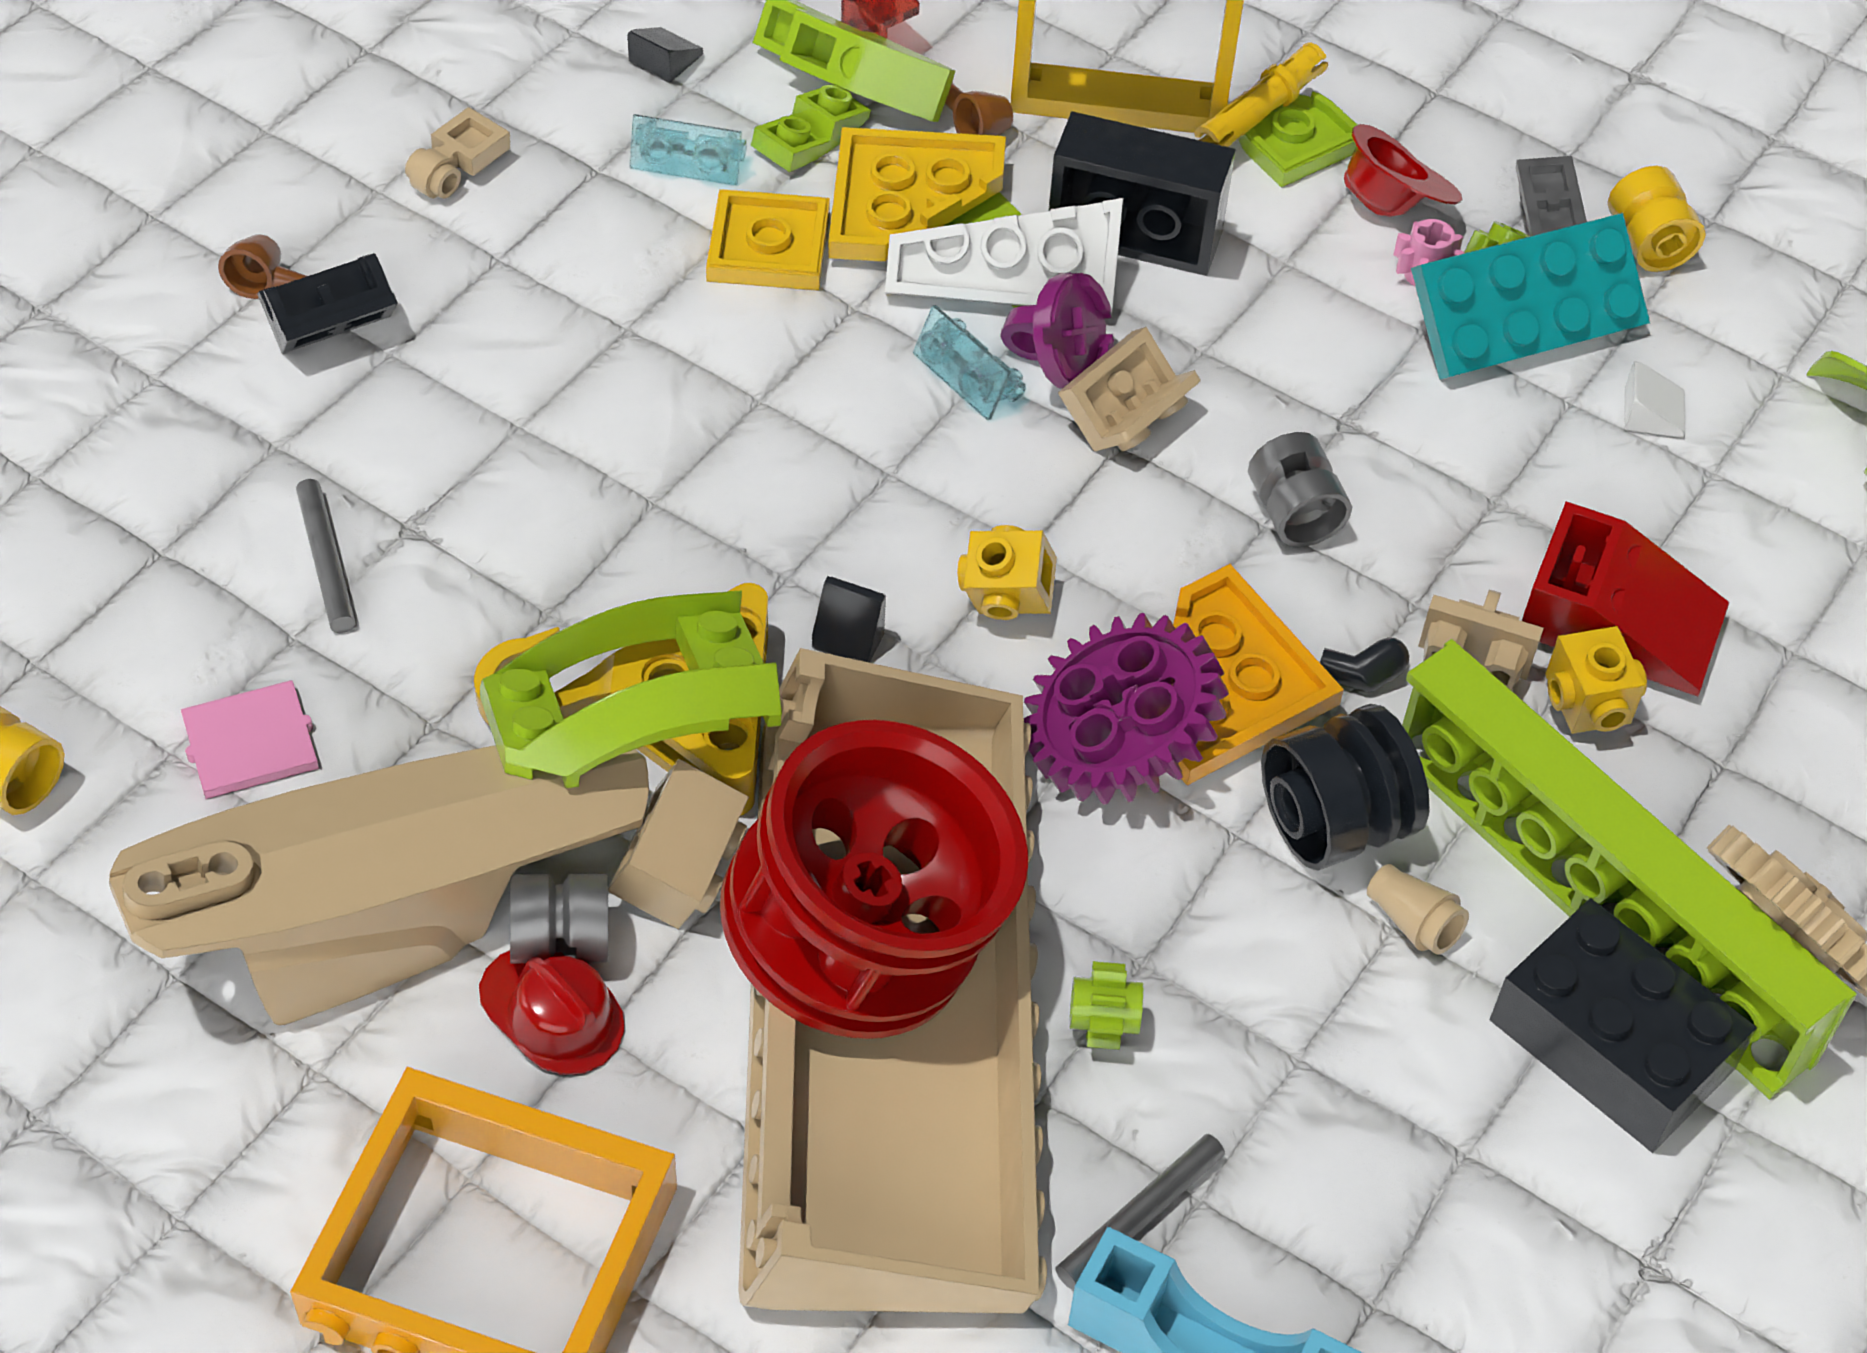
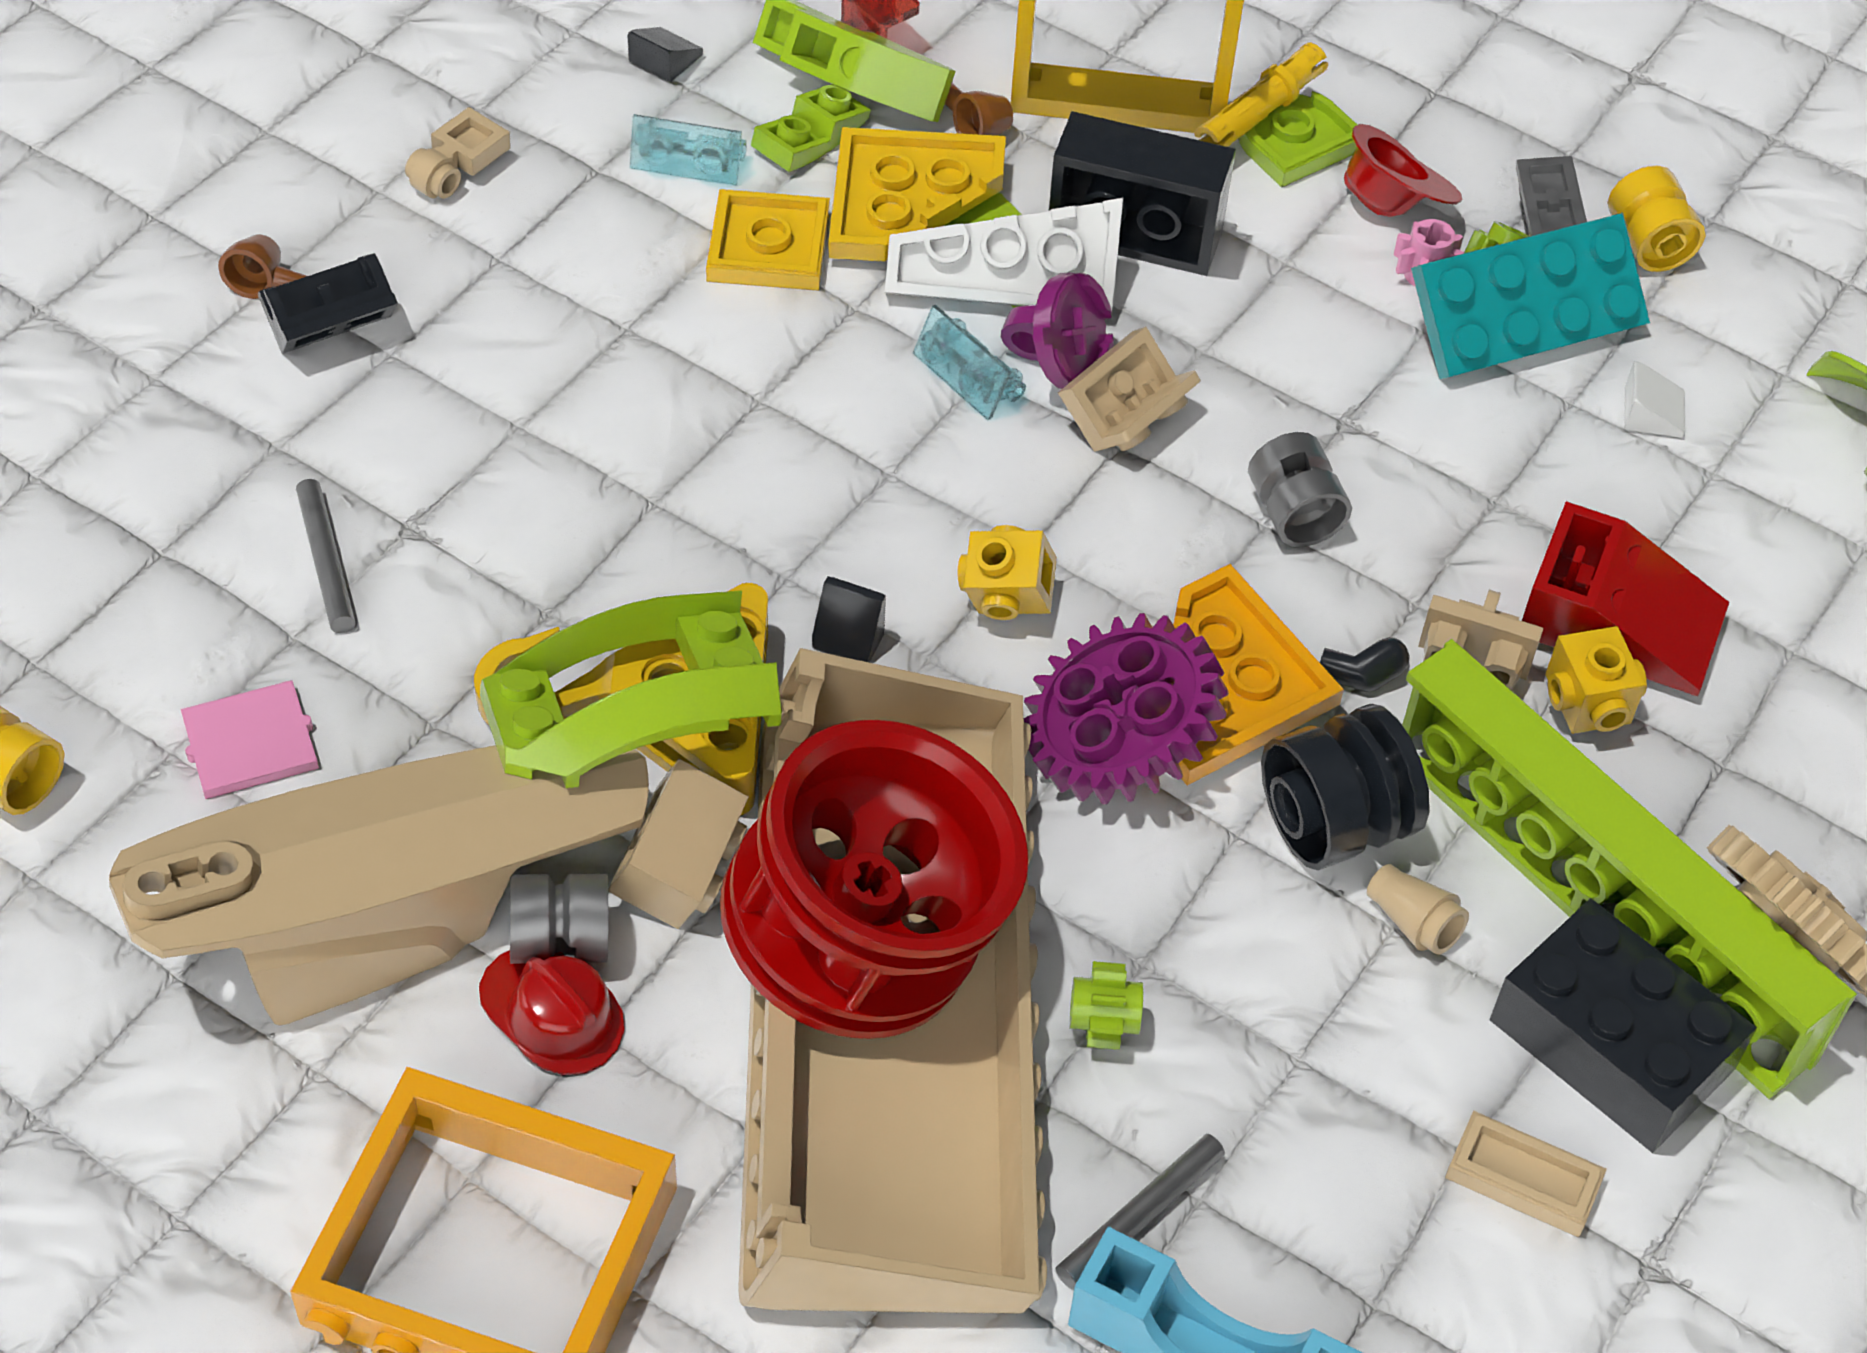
(1526, 1173): none -> tan tile

